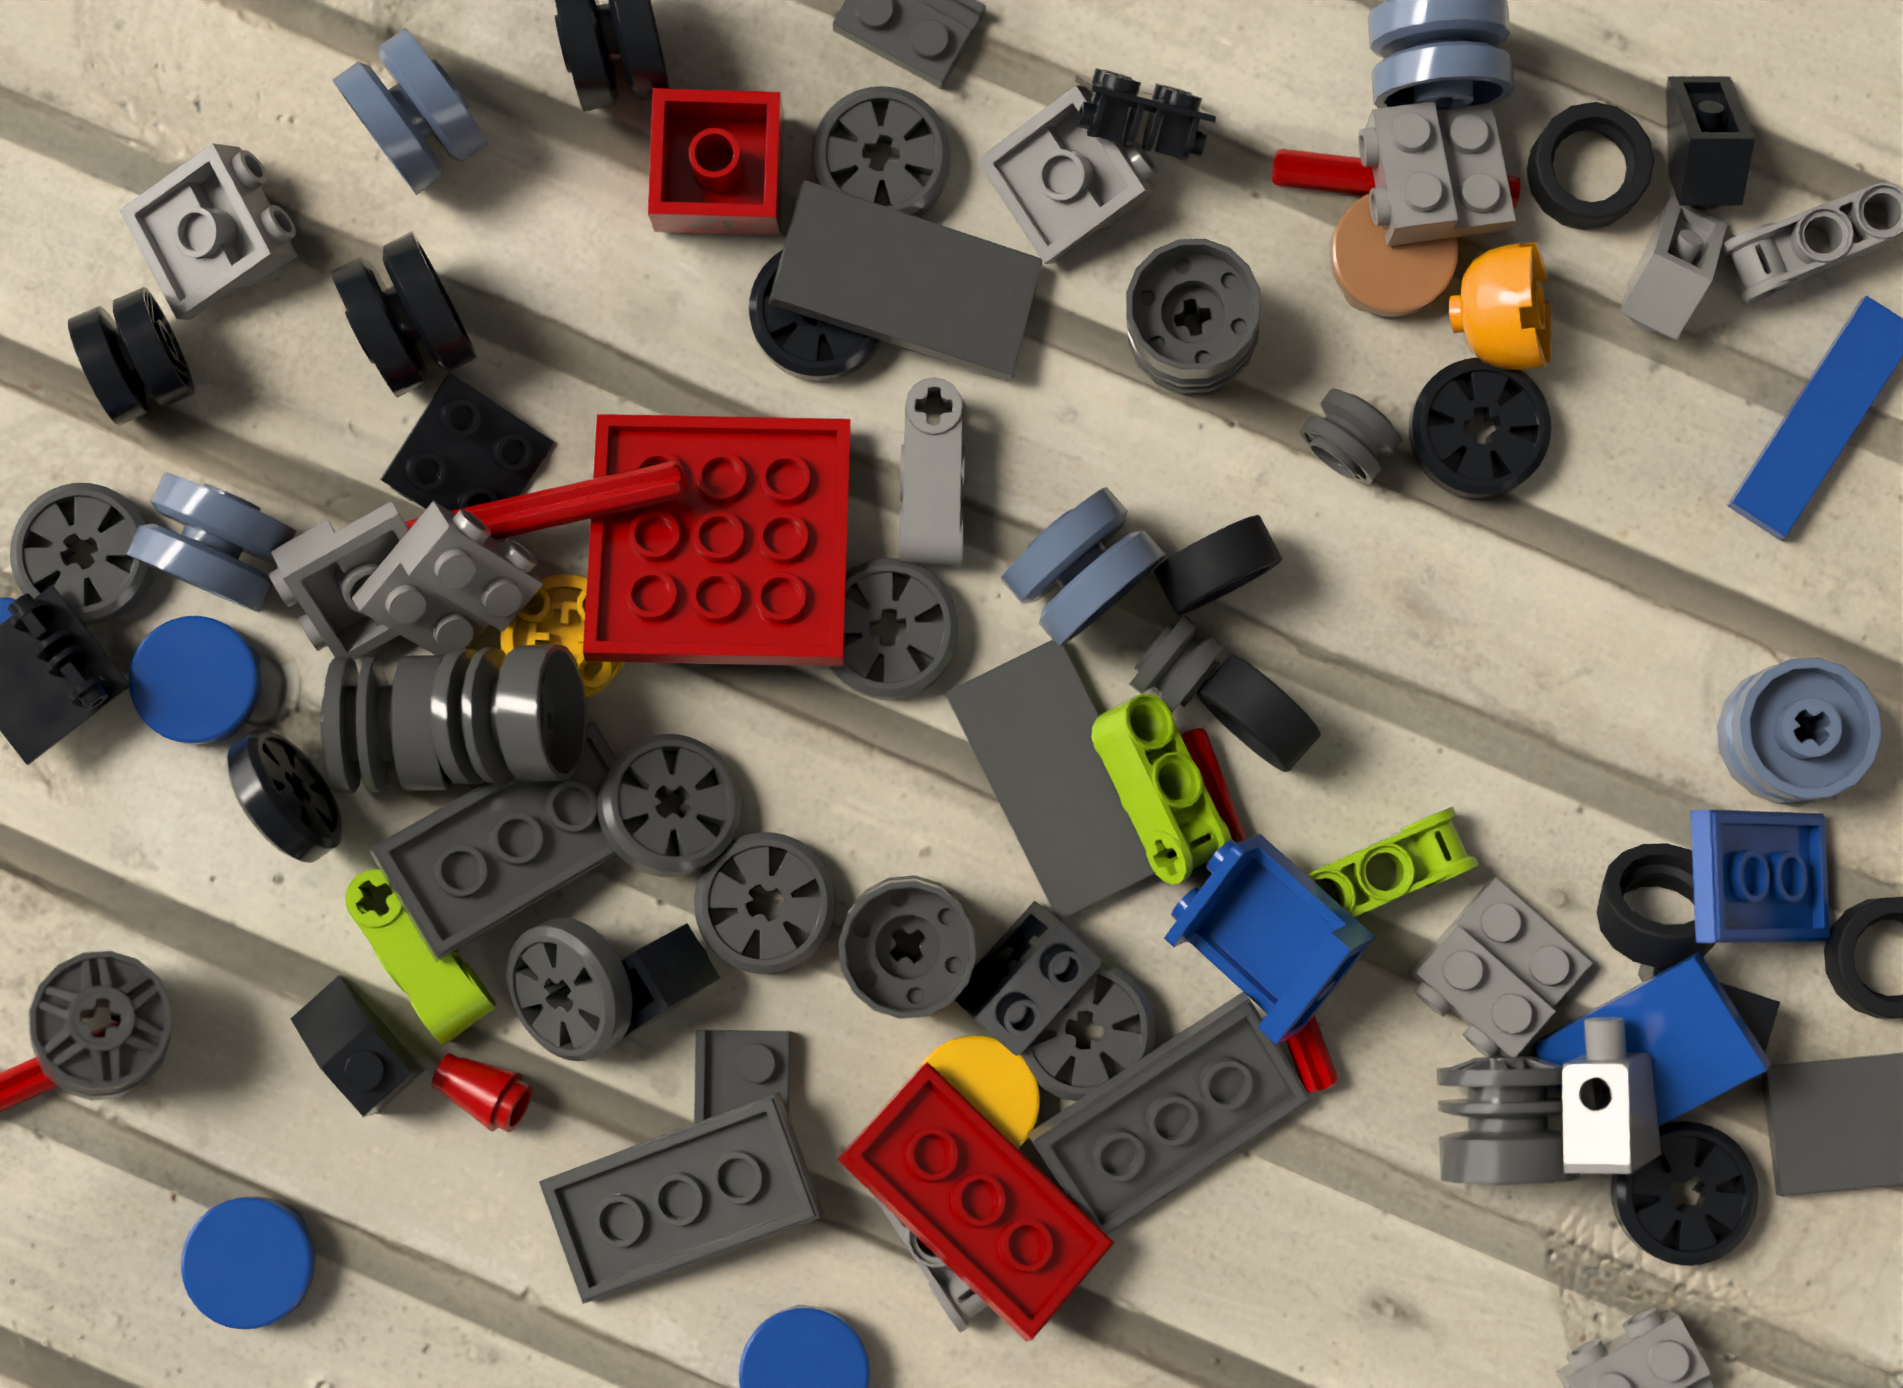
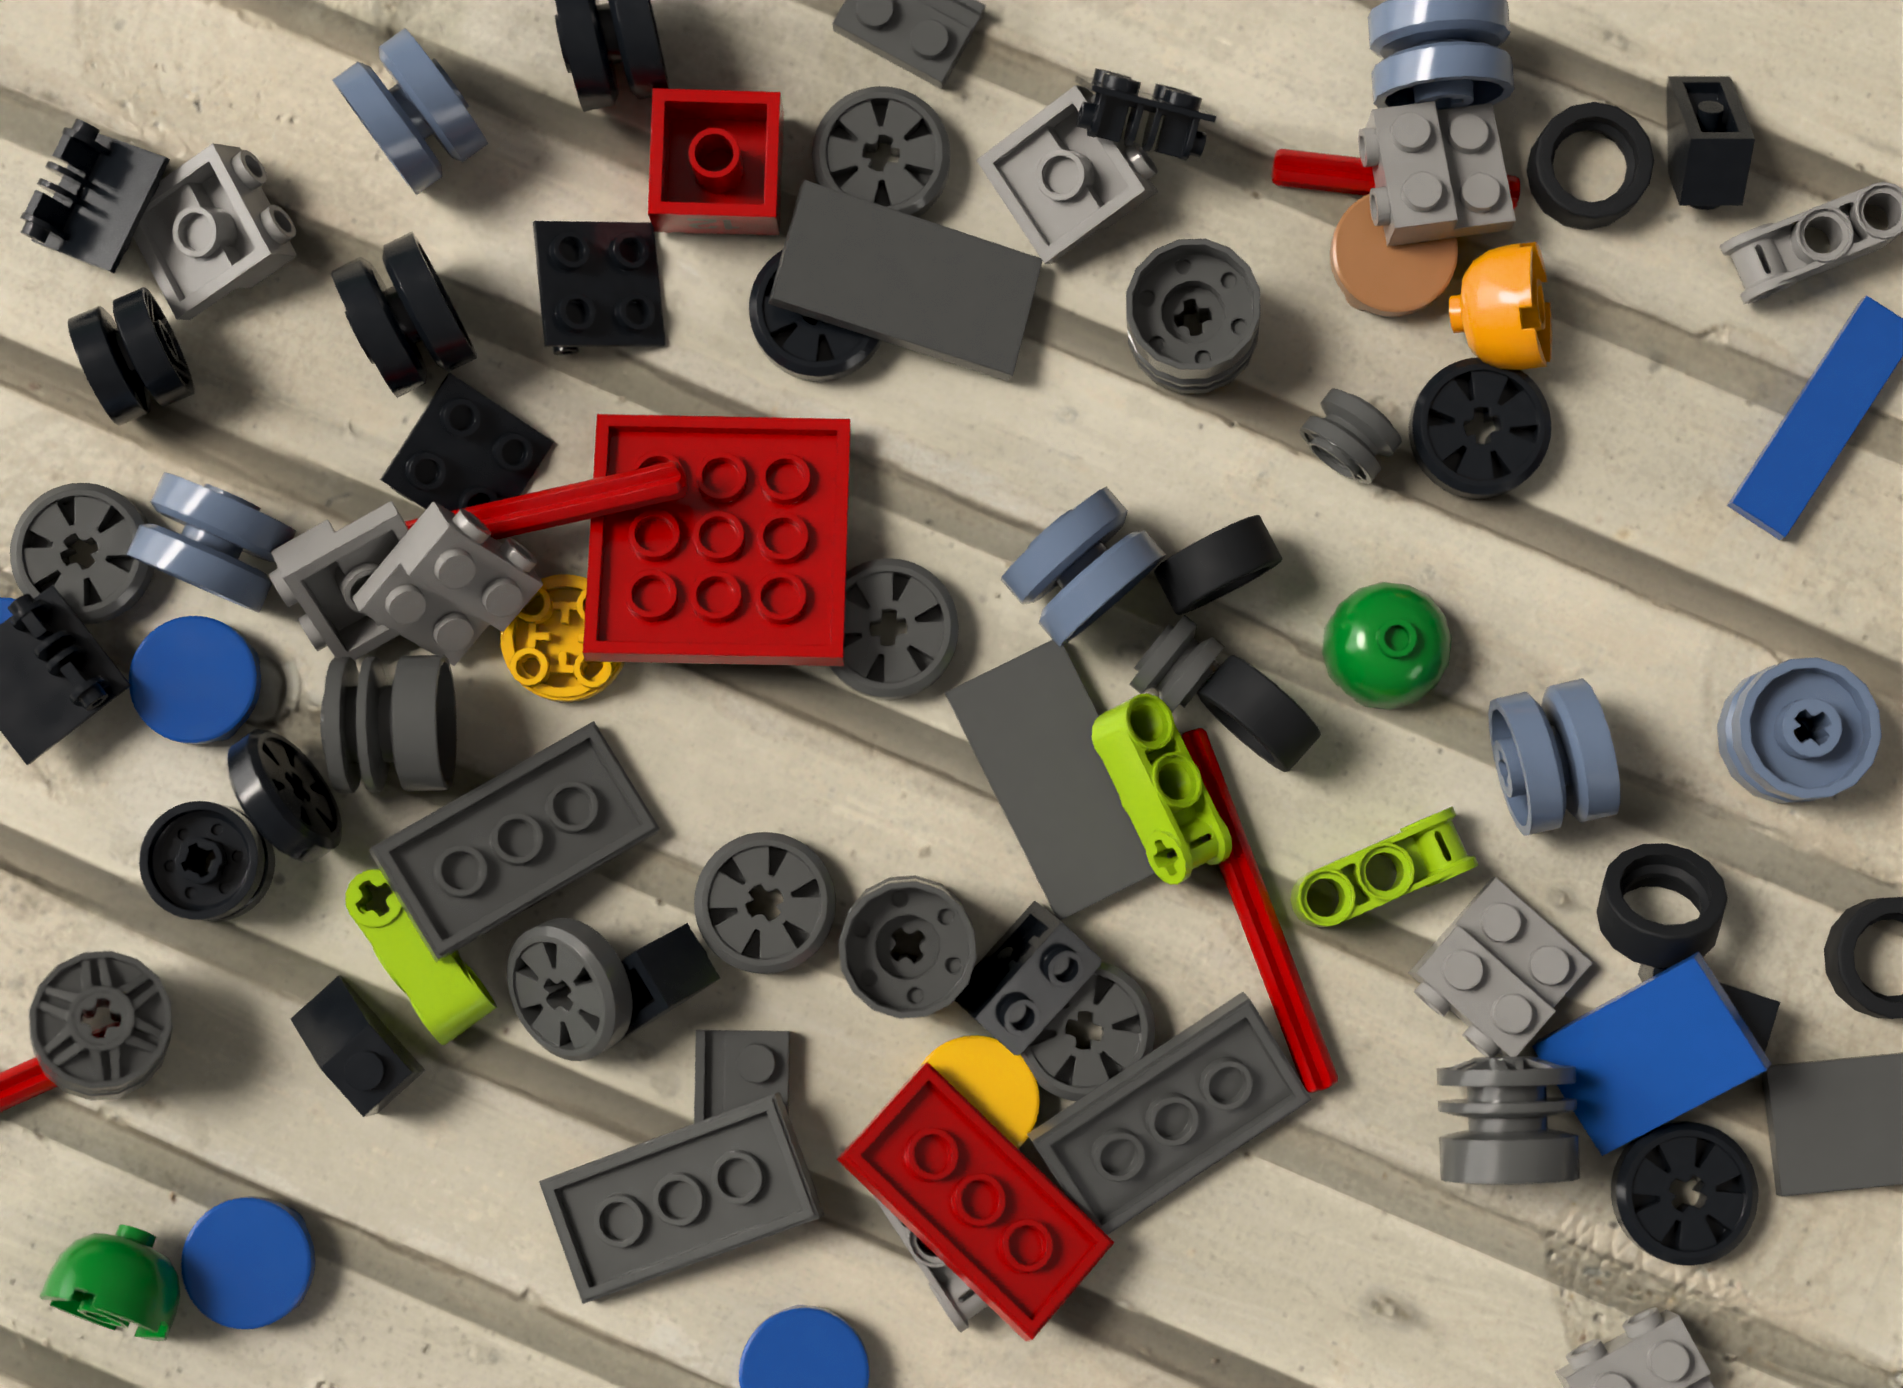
(96, 199): none -> black hinge
(116, 1283): none -> green cylinder
(179, 845): none -> black wheel
(484, 1091): red cone -> none
(509, 714): dark grey wheel -> none
(598, 285): none -> black hinge
(669, 844): dark grey wheel -> none
(932, 478): light grey piece -> none
(1270, 933): blue panel -> none
(1387, 645): none -> green cylinder
(1554, 757): none -> sand blue wheel
(1604, 1128): light grey torso -> none
(1674, 269): light grey slope -> none
(1759, 876): blue tile -> none

